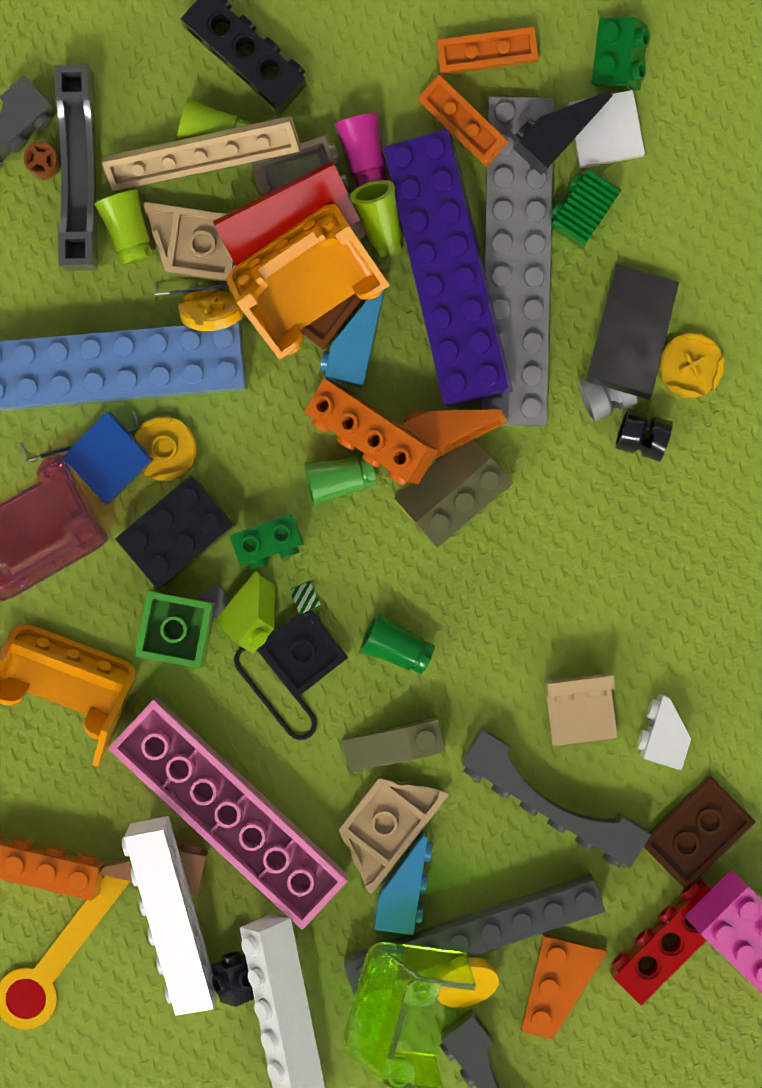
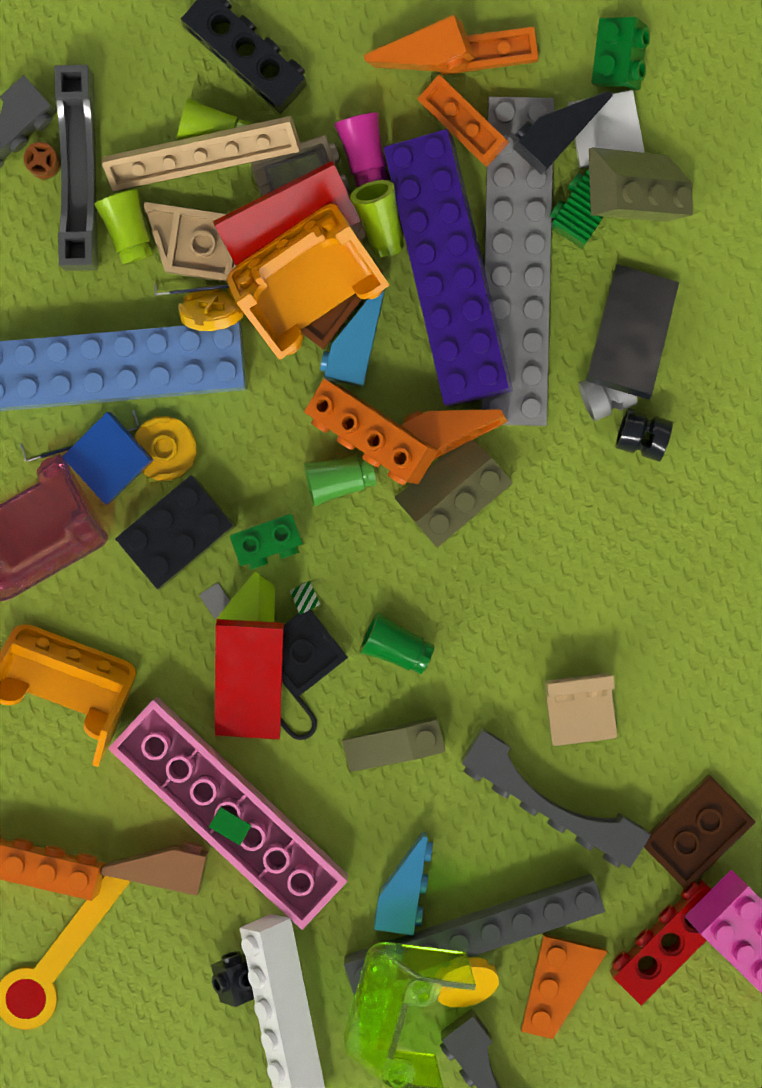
(170, 915): white brick -> none
(175, 629): bright green brick -> none
(230, 826): none -> green sticker
(248, 678): none -> red tile
(386, 825): tan wing -> none
(433, 48): none -> orange slope
(638, 186): none -> olive slope
(666, 735): white slope -> none
(691, 365): yellow tile -> none

